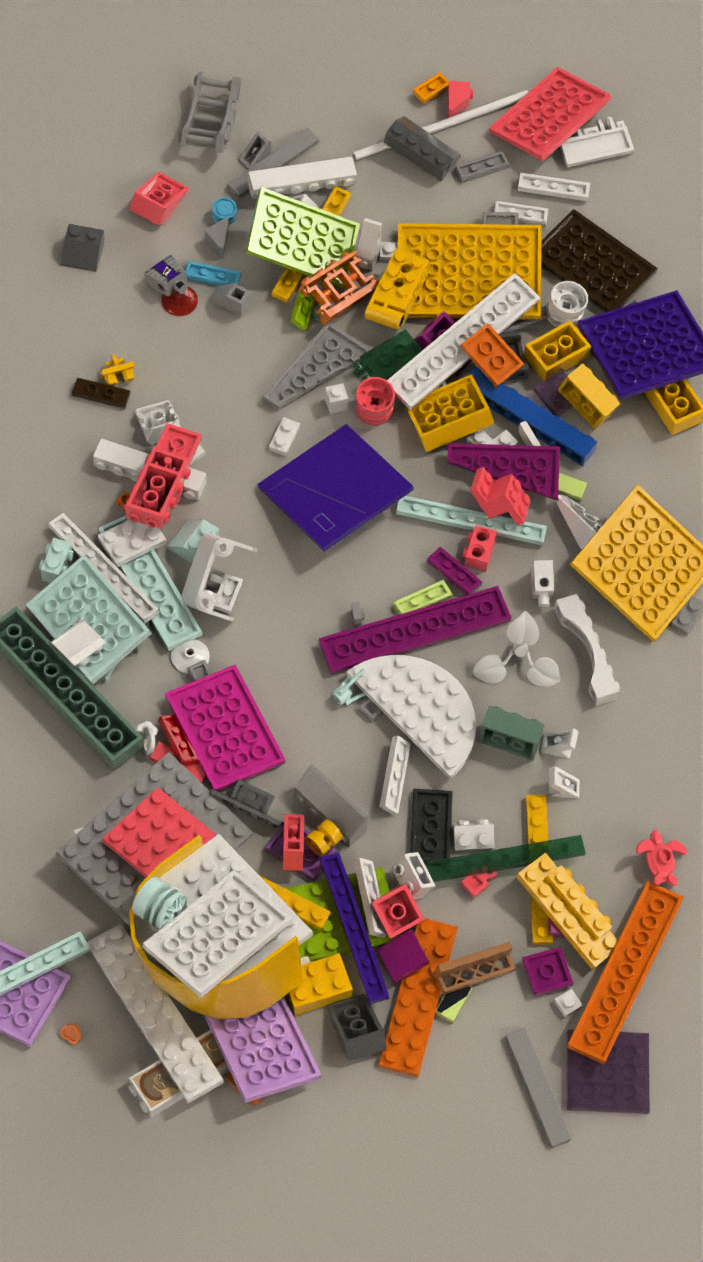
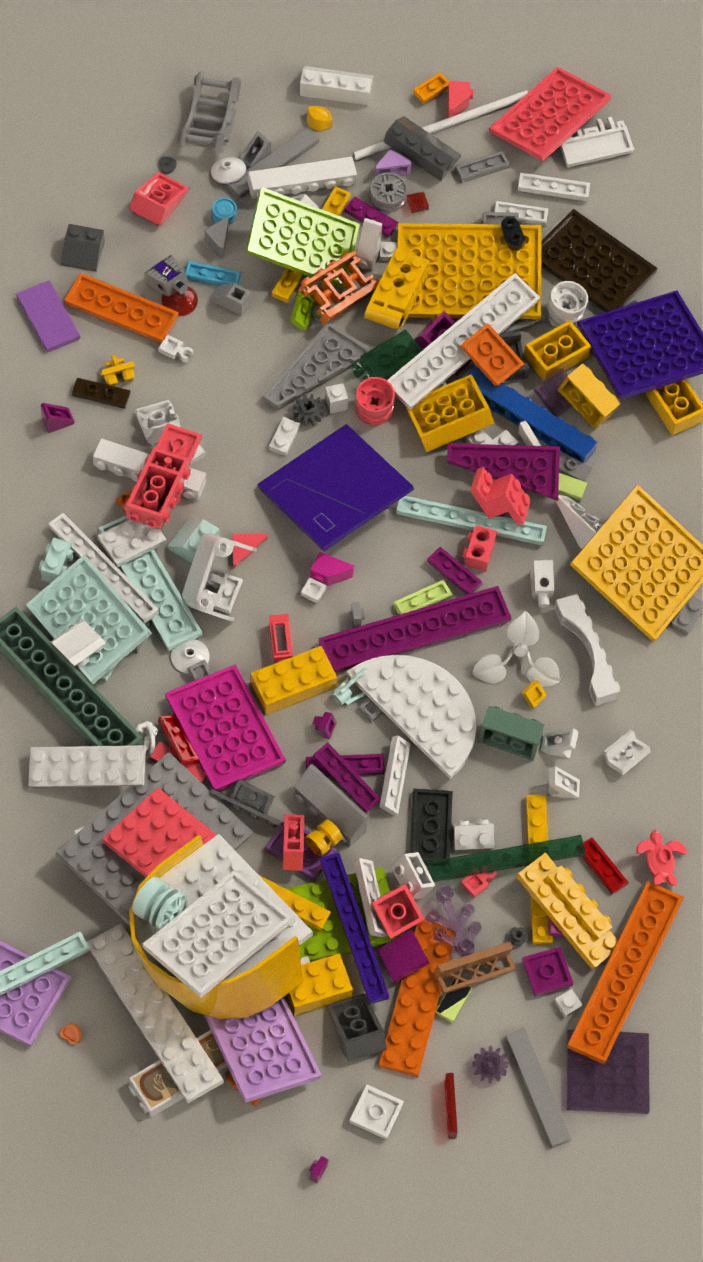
(48, 316): none -> medium lavender tile
(56, 417): none -> magenta slope
(87, 766): none -> white plate
(121, 308): none -> orange plate
(167, 164): none -> dark grey piece
(173, 347): none -> white plate
(228, 170): none -> white dish
(251, 539): none -> coral tile
(280, 637): none -> coral window
(293, 680): none -> yellow brick
(308, 410): none -> dark grey gear
(313, 590): none -> white plate
(318, 1168): none -> magenta plate
(319, 118): none -> yellow hat
(325, 724): none -> magenta tile
(330, 569): none -> dark pink slope
(336, 85): none -> white slope
(346, 777): none -> magenta plate
(360, 210): none -> magenta plate
(362, 764): none -> magenta tile
(376, 1112): none -> white plate
(388, 192): none -> light grey wheel
(393, 163): none -> lavender slope
(417, 202): none -> clear red plate
(450, 1105): none -> clear red tile
(453, 924): none -> plant
(482, 1066): none -> clear purple gear
(511, 232): none -> black plate
(515, 940): none -> dark grey plate
(533, 693): none -> yellow plate
(573, 467): none -> light grey plate
(603, 867): none -> red tile
(626, 752): none -> white bracket

